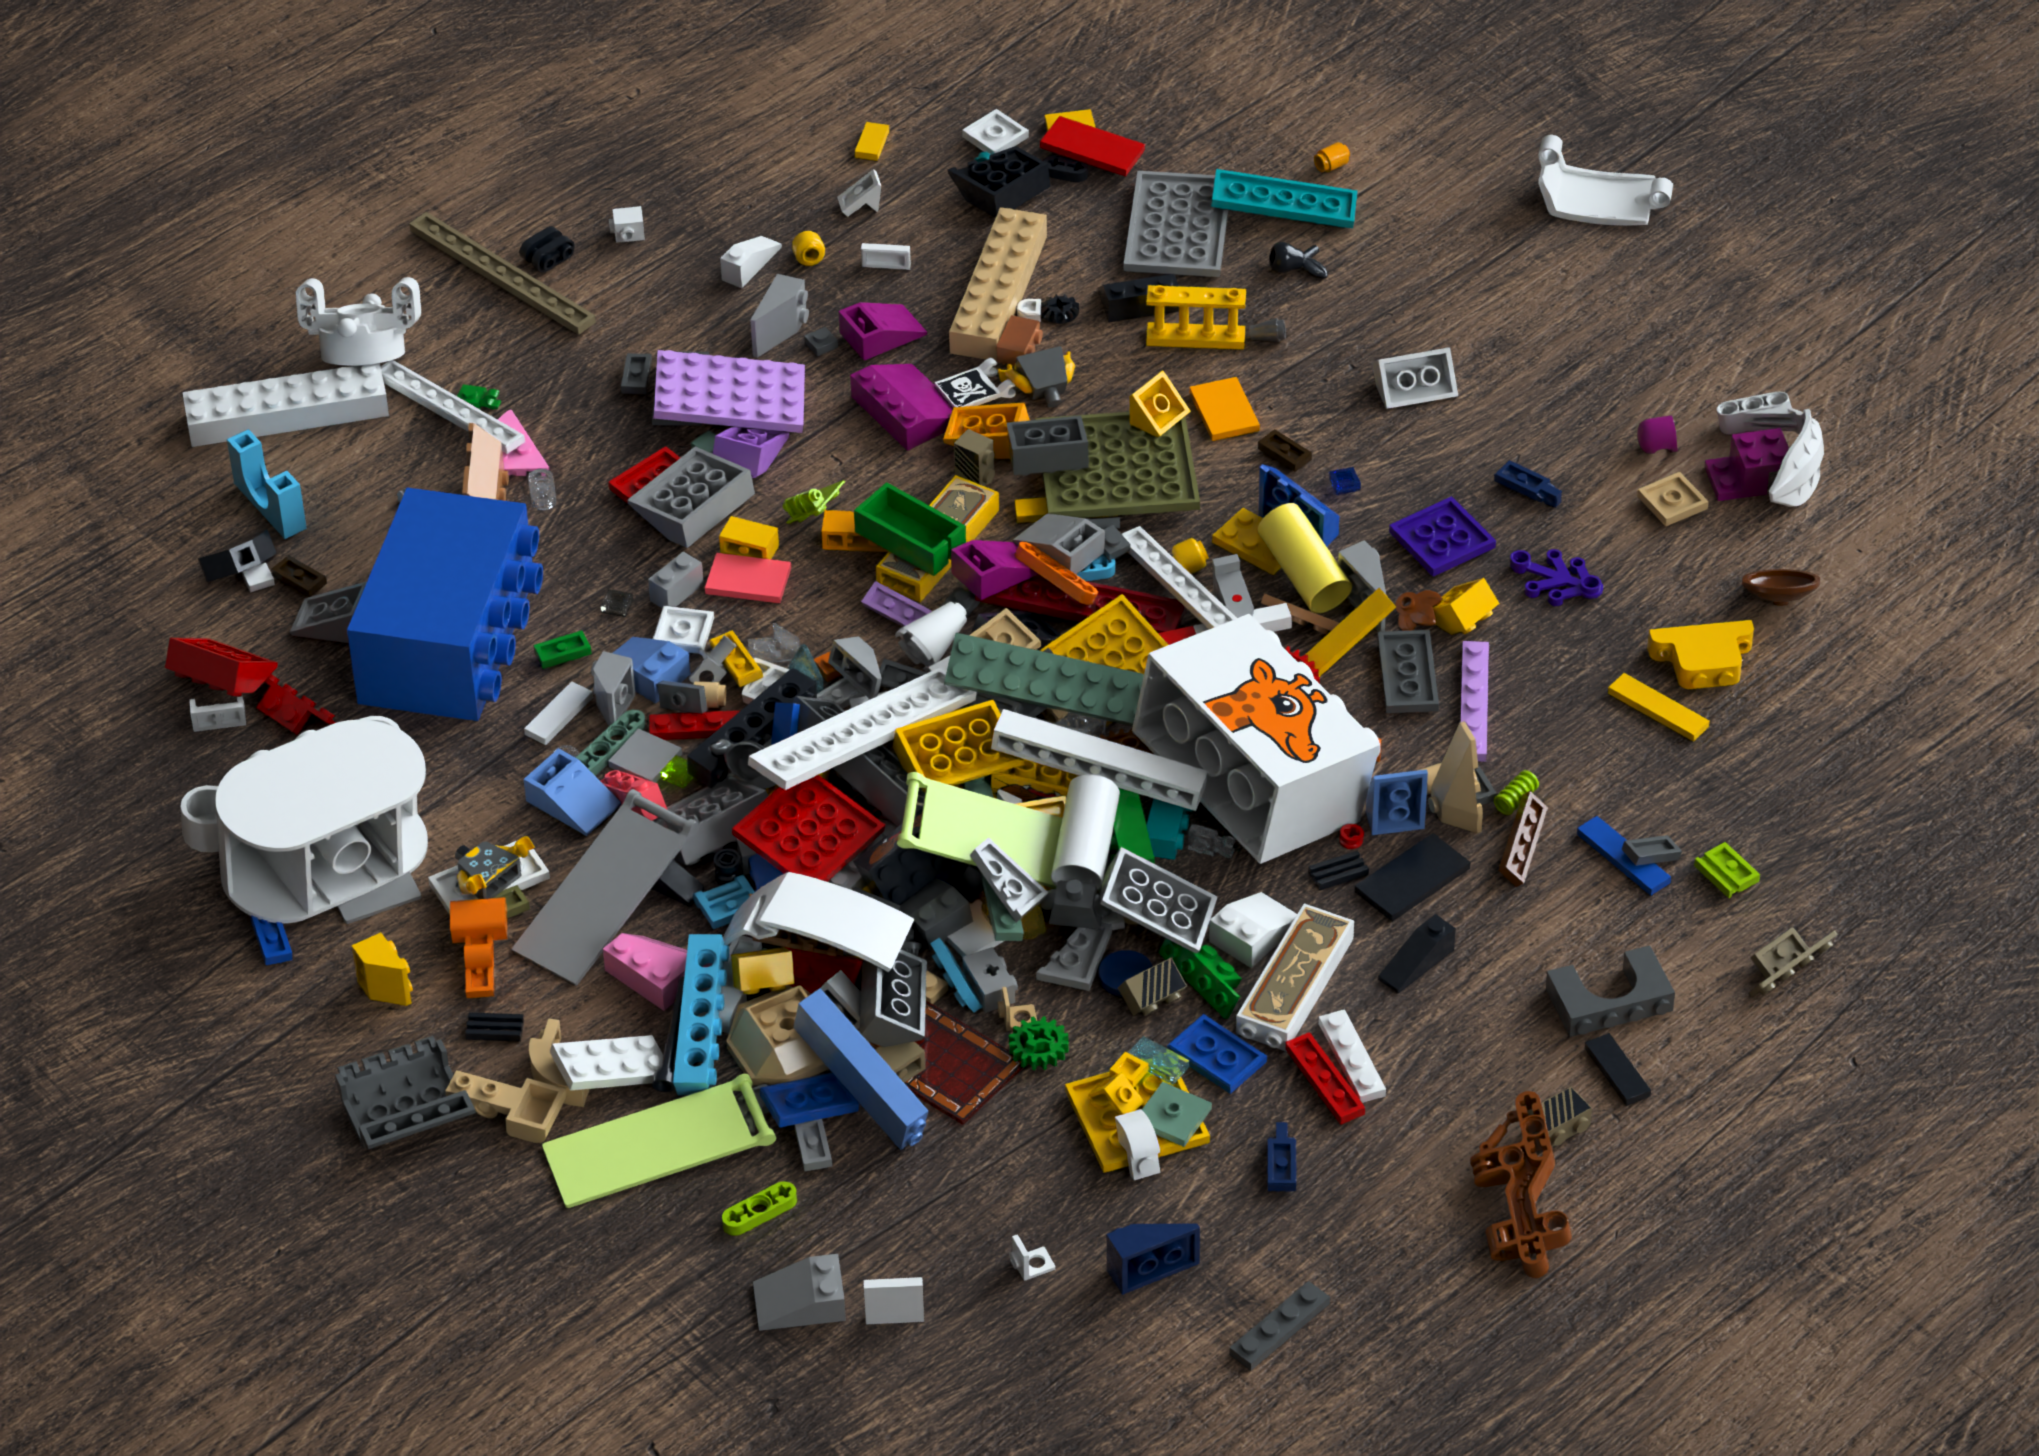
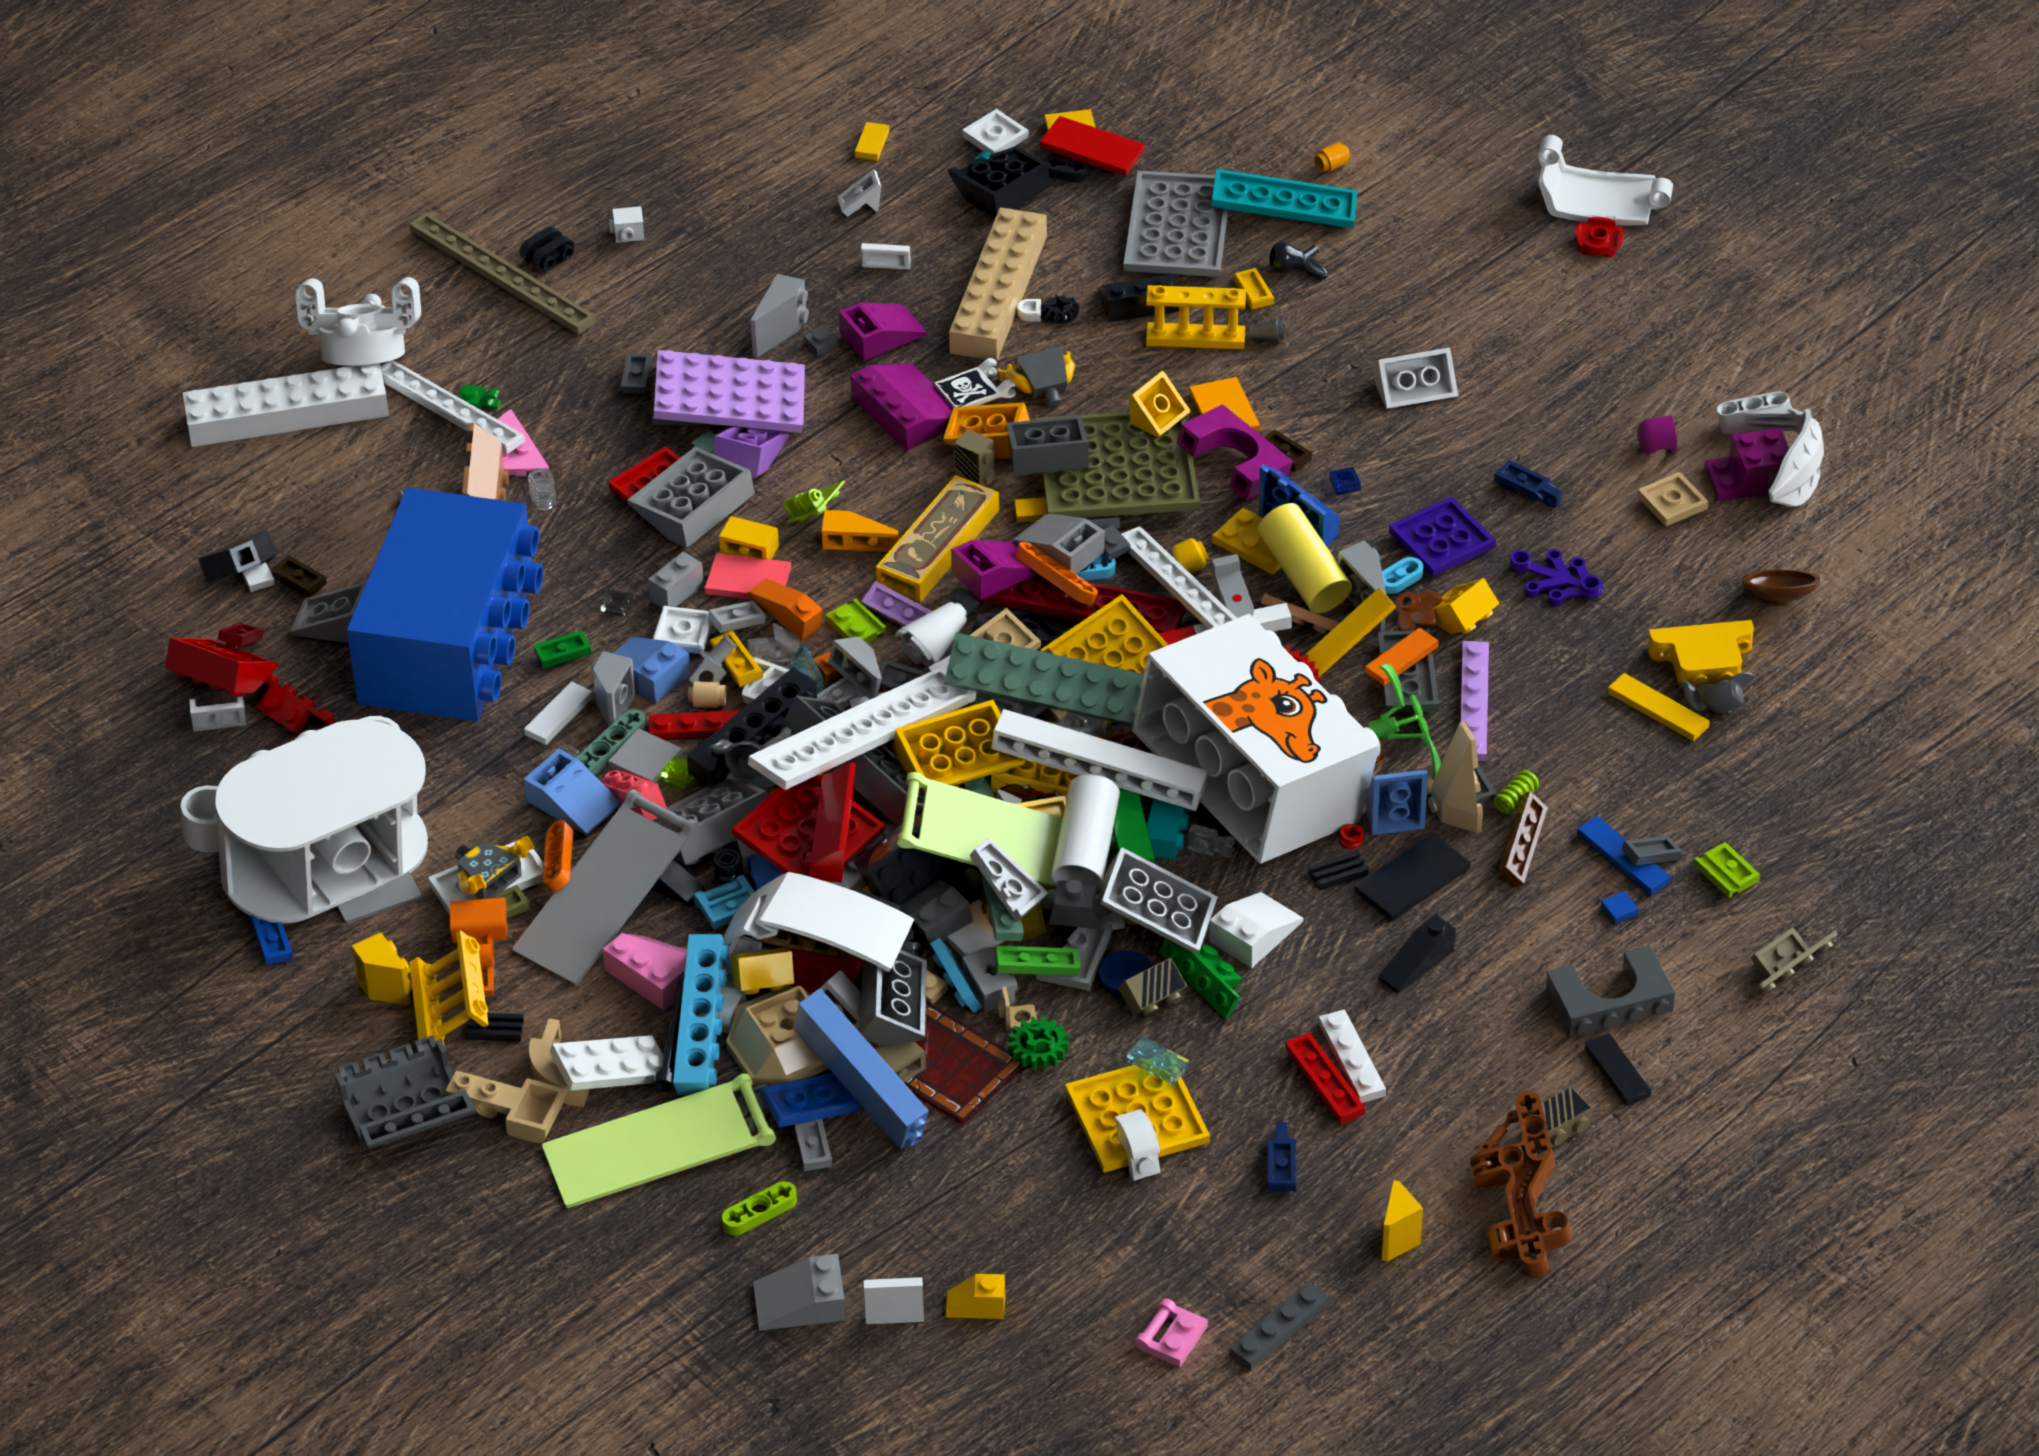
(240, 635): none -> dark red plate
(275, 497): medium azure arch -> none
(427, 990): none -> yellow fence
(557, 855): none -> orange beam
(682, 697): dark grey plate -> none
(736, 616): none -> light grey plate
(746, 259): white slope -> none
(785, 721): blue tile -> none
(789, 607): none -> orange slope
(808, 248): yellow head -> none
(832, 824): none -> red slope
(855, 621): none -> lime plate
(909, 528): green piece -> none
(977, 1297): none -> yellow slope
(1018, 339): nougat brick -> none
(1020, 1259): white bracket -> none
(1037, 960): none -> bright green plate
(1119, 1093): yellow bracket -> none
(1131, 1067): yellow plate -> none
(1150, 1253): dark blue slope -> none
(1176, 1113): sand green plate -> none
(1179, 1337): none -> bright pink plate
(1217, 1053): blue tile -> none
(1225, 429): none -> magenta arch
(1257, 292): none -> yellow tile
(1295, 977): brick -> none
(1387, 727): none -> bright green plant
(1402, 574): none -> medium azure plate
(1402, 655): none -> orange tile
(1402, 1223): none -> yellow slope
(1589, 243): none -> red plate
(1619, 907): none -> blue tile
(1718, 698): none -> dark grey hair

